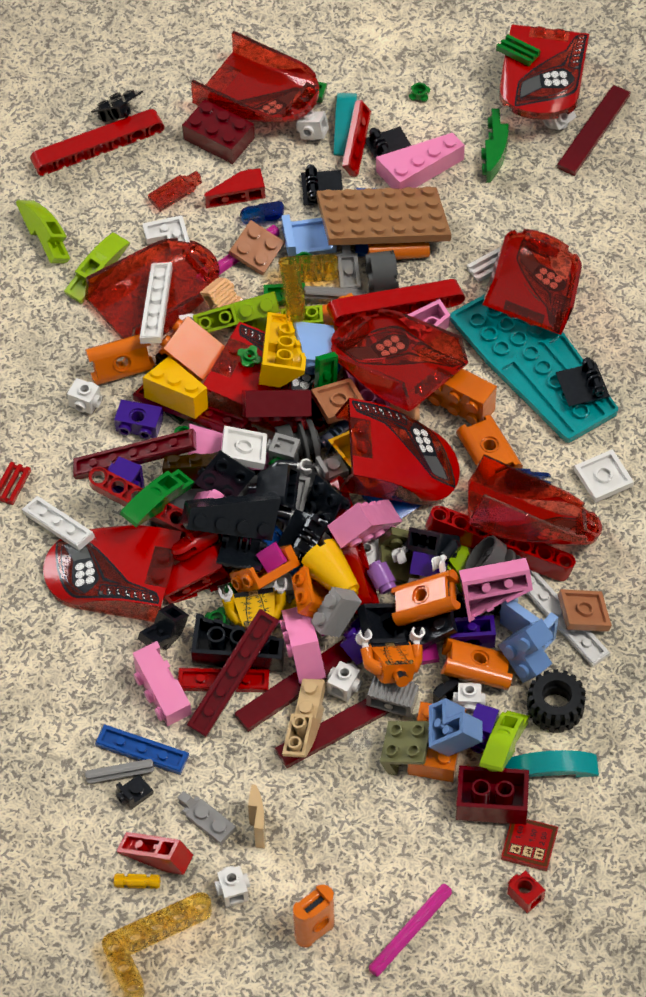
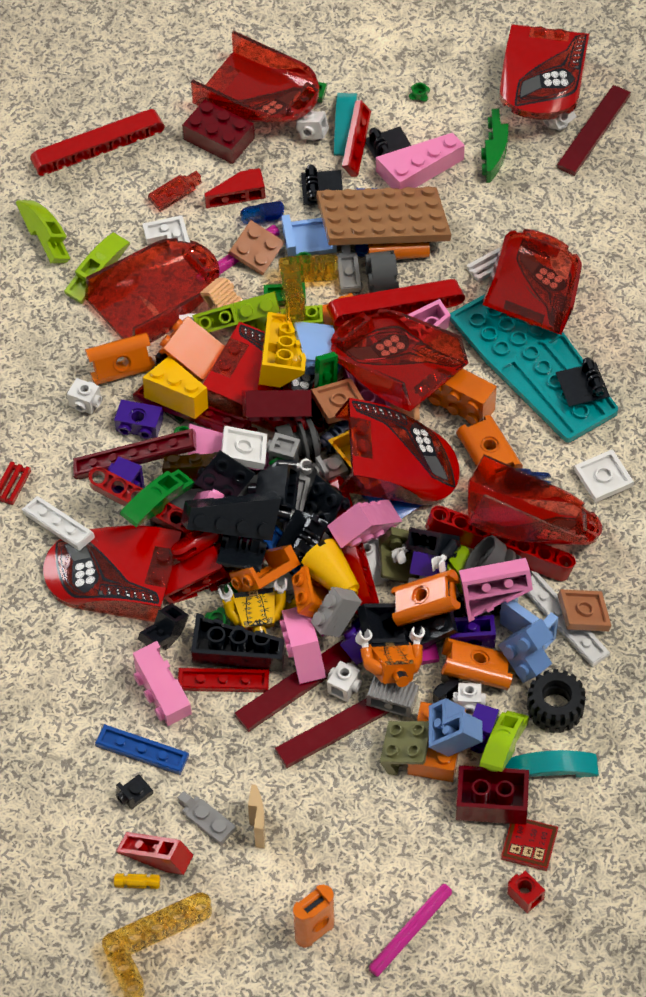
(115, 107): black hinge -> none
(119, 771): light grey axle -> none
(156, 303): white tile -> none
(232, 885): white brick -> none
(233, 673): dark red tile -> none
(245, 360): green plate -> none
(271, 557): dark pink tile -> none
(306, 720): tan slope -> none
(330, 293): light grey axle -> none
(381, 577): medium lavender brick -> none
(520, 48): green tile -> none

